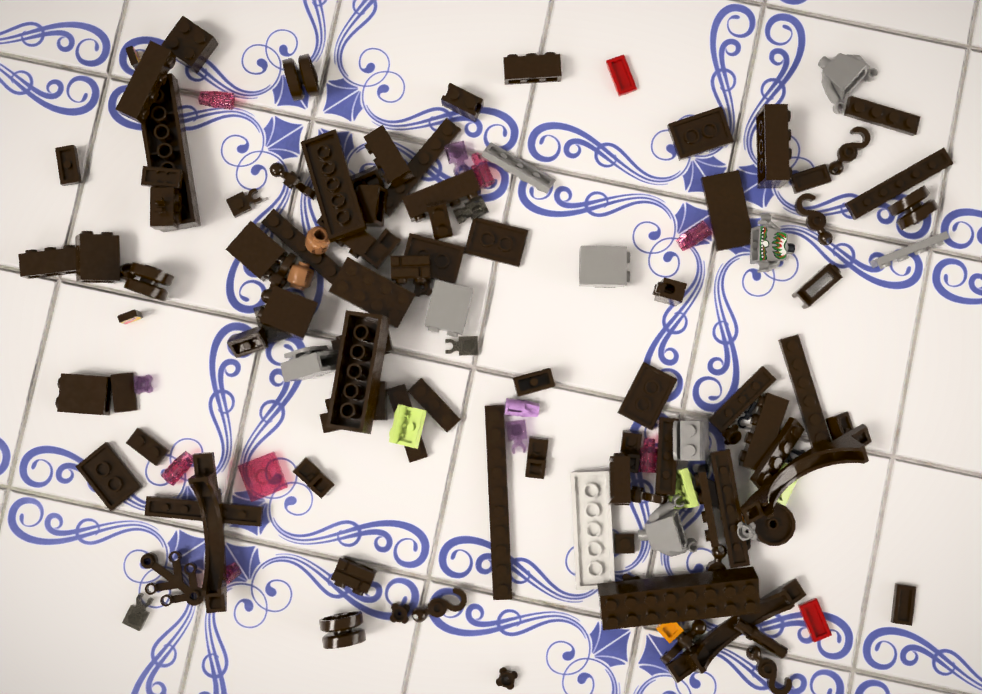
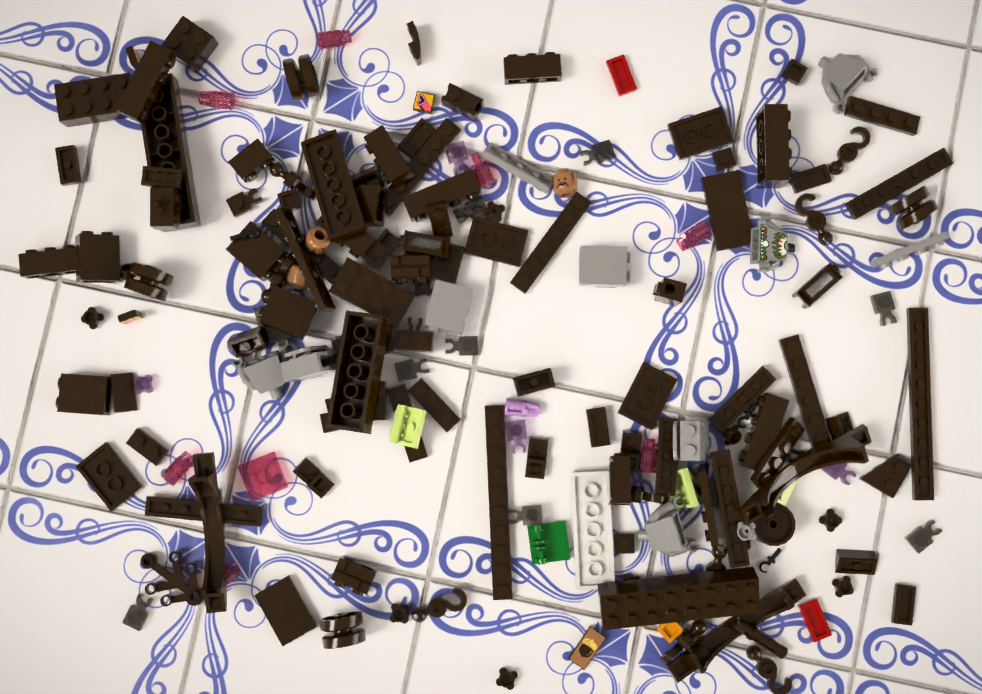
(86, 317): none -> dark brown plate
(90, 99): none -> dark brown brick
(244, 234): none -> black hand
(251, 161): none -> dark brown brick
(264, 372): none -> light grey torso
(285, 610): none -> dark brown tile
(289, 199): none -> dark brown plate
(305, 260): none -> dark brown plate
(333, 38): none -> clear pink hinge
(408, 370): none -> clear smoke plate
(413, 340): none -> dark brown brick
(414, 46): none -> dark brown slope
(416, 138): none -> dark brown tile
(424, 102): none -> tile
(425, 244): none -> dark brown window
(498, 208): none -> dark brown plate
(529, 515): none -> clear smoke plate
(548, 542): none -> green hinge
(550, 242): none -> dark brown plate
(564, 183): none -> medium nougat head
(587, 647): none -> tile
(598, 427): none -> dark brown plate
(600, 152): none -> clear smoke plate
(723, 159): none -> dark brown plate
(771, 559): none -> black hand
(794, 72): none -> dark brown plate
(836, 520): none -> dark brown plate
(838, 470): none -> clear purple plate
(848, 588): none -> dark brown plate
(855, 561): none -> dark brown slope
(883, 304): none -> clear smoke plate
(887, 476): none -> dark brown wing
(920, 404): none -> dark brown plate
(921, 538): none -> clear smoke plate

